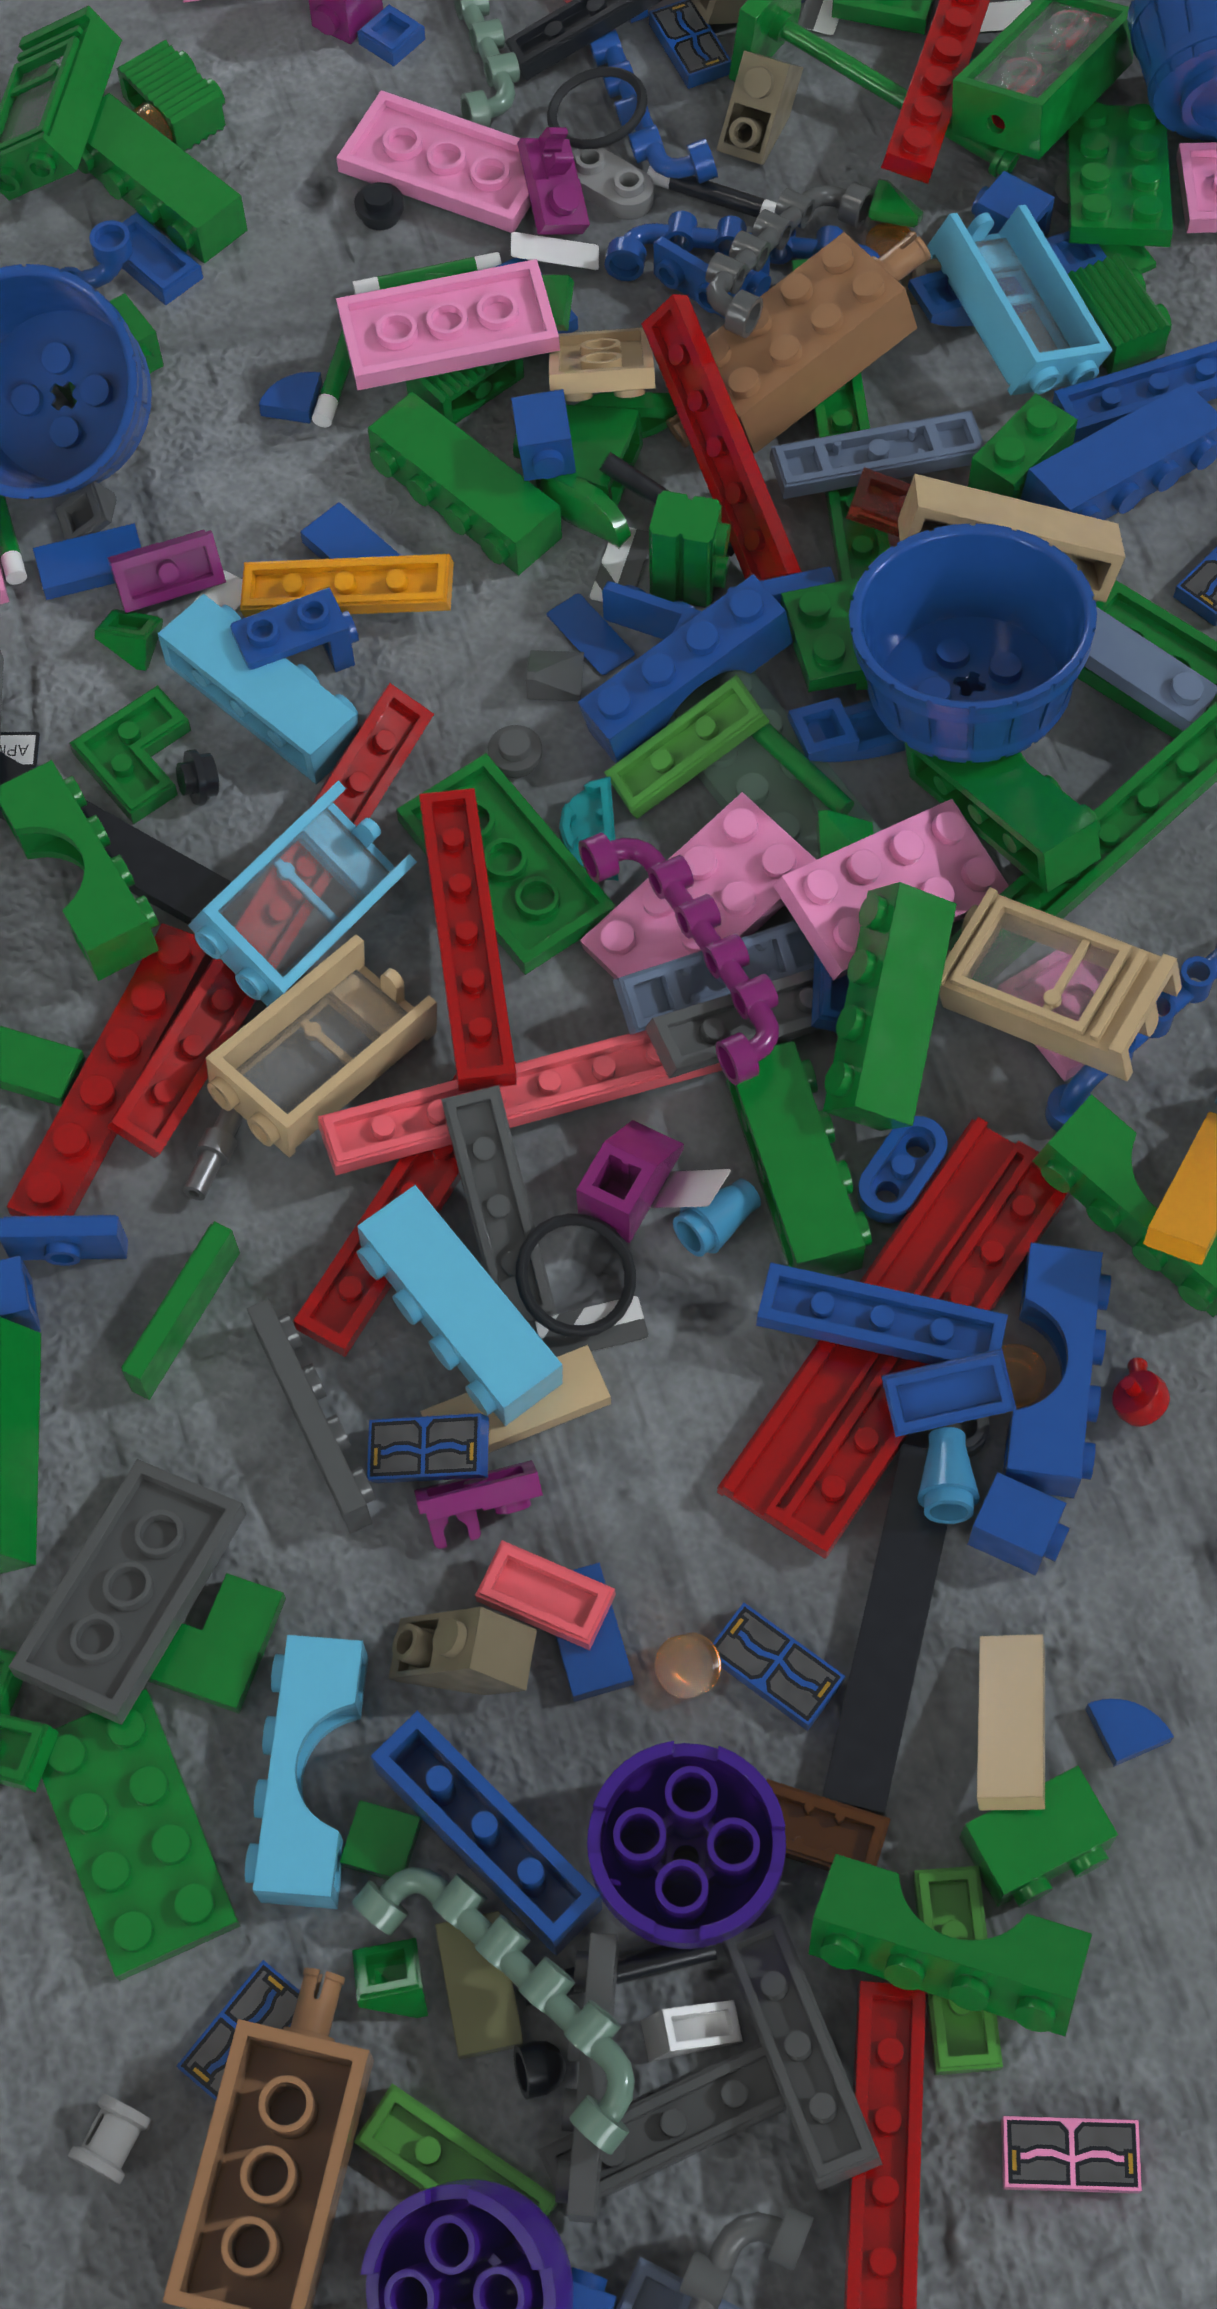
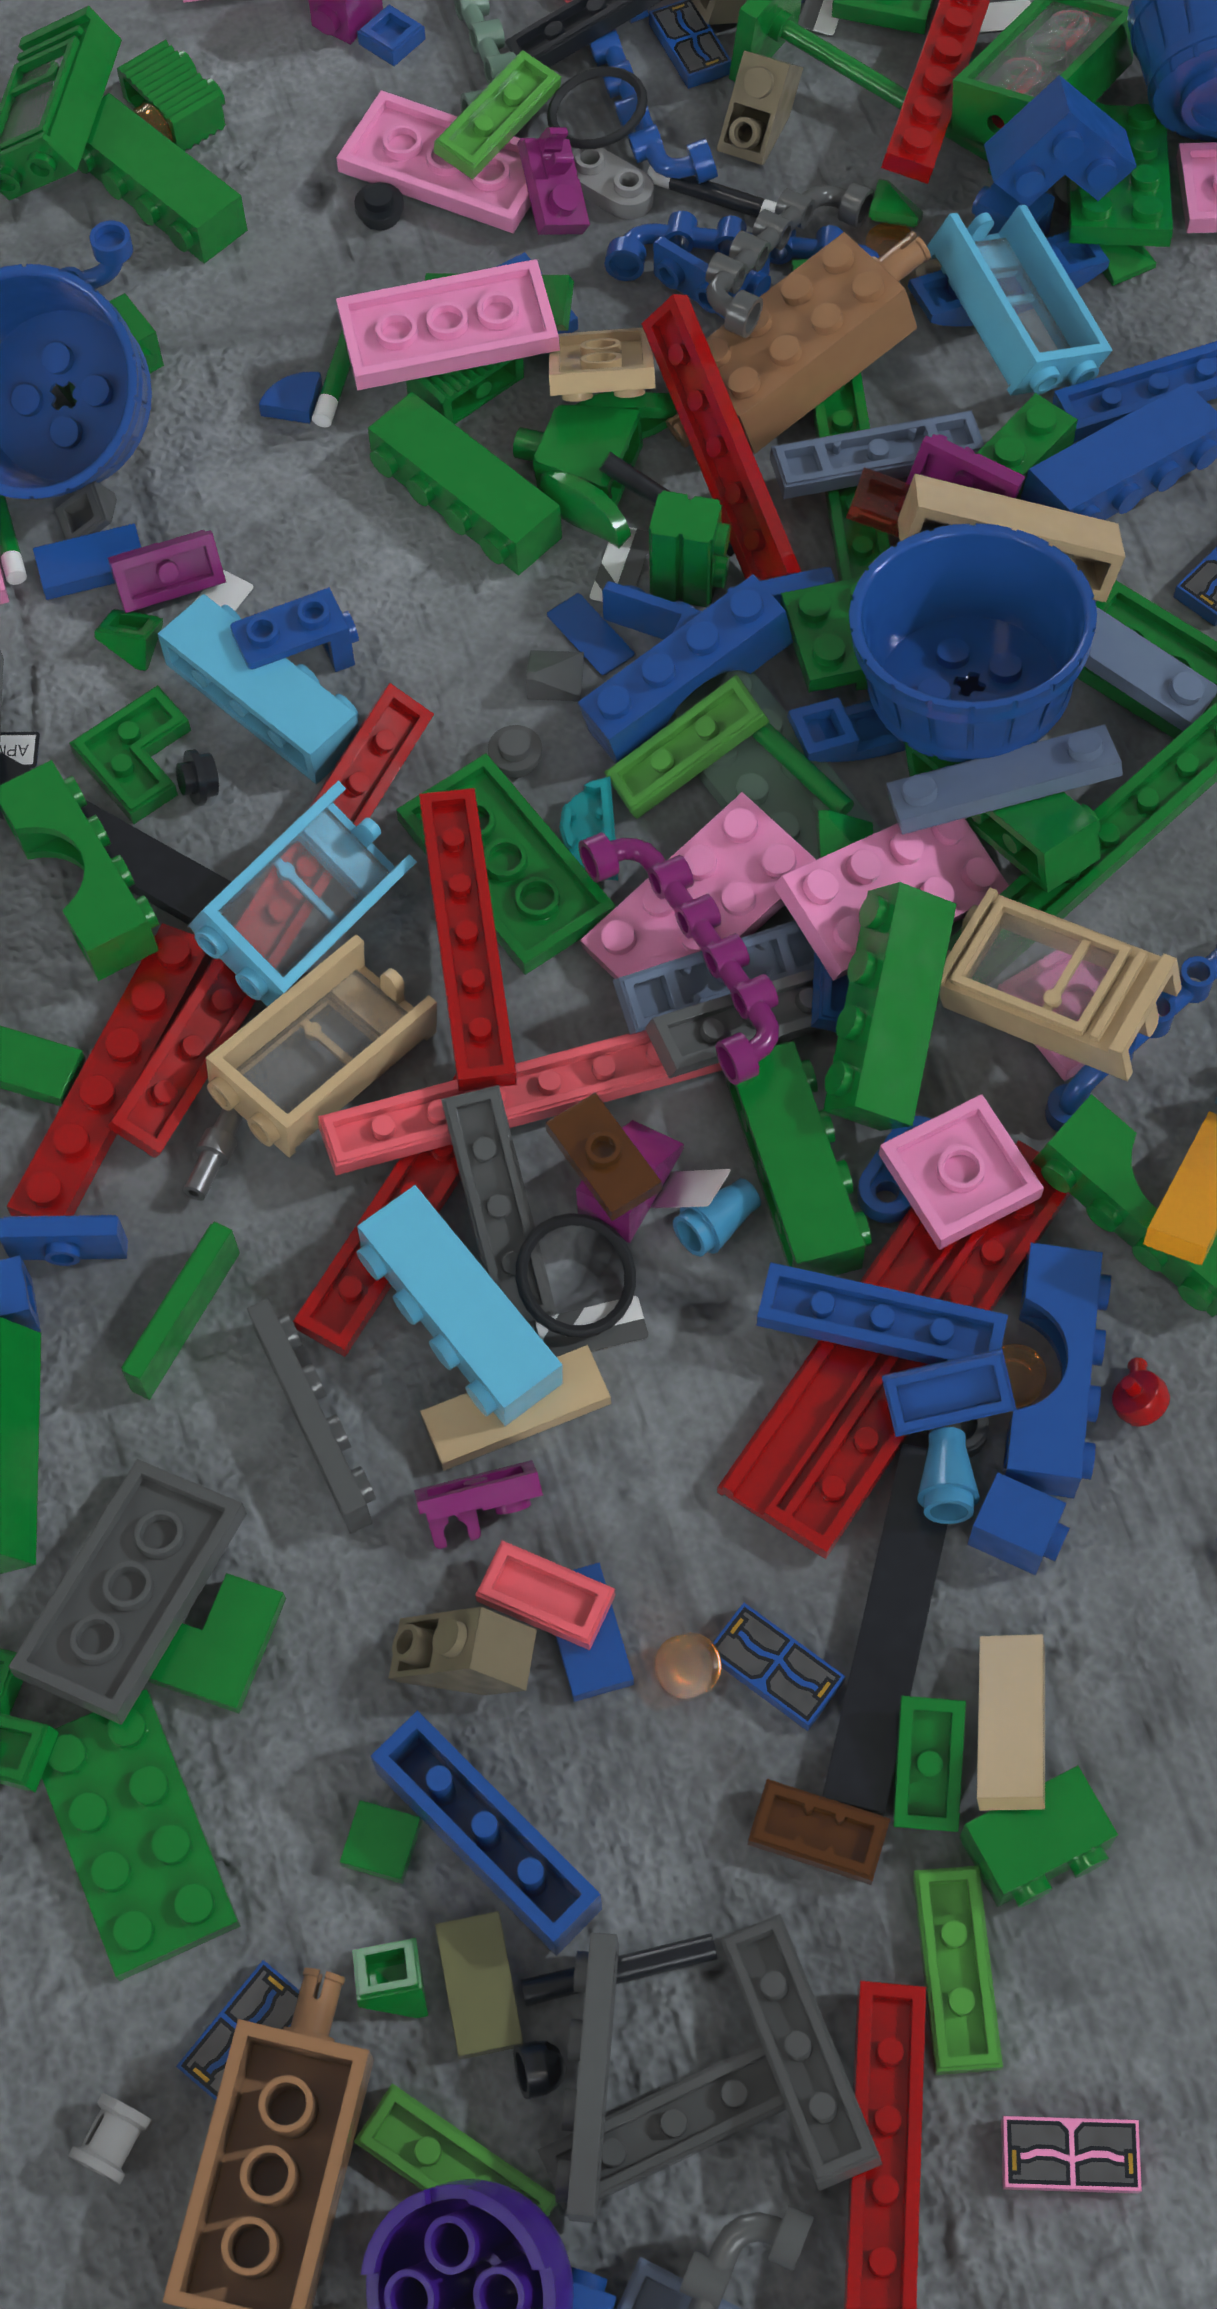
(159, 262): blue tile -> none
(318, 1691): medium azure arch -> none
(343, 535): blue tile -> none
(357, 584): light orange tile -> none
(418, 275): green bar -> none
(428, 1448): tile -> none
(497, 114): none -> bright green tile
(541, 1985): sand green bar -> none
(543, 435): blue brick -> none
(555, 250): white sticker -> none
(603, 1156): none -> reddish brown plate
(690, 2029): white piece -> none
(693, 1802): dark purple cylinder -> none
(929, 1763): none -> green plate
(959, 465): none -> magenta plate
(960, 1171): none -> bright pink plate
(1004, 779): none -> sand blue plate
(1019, 1975): green arch -> none
(1059, 137): none -> blue brick
(1123, 312): green brick -> none
(1127, 1728): blue tile -> none

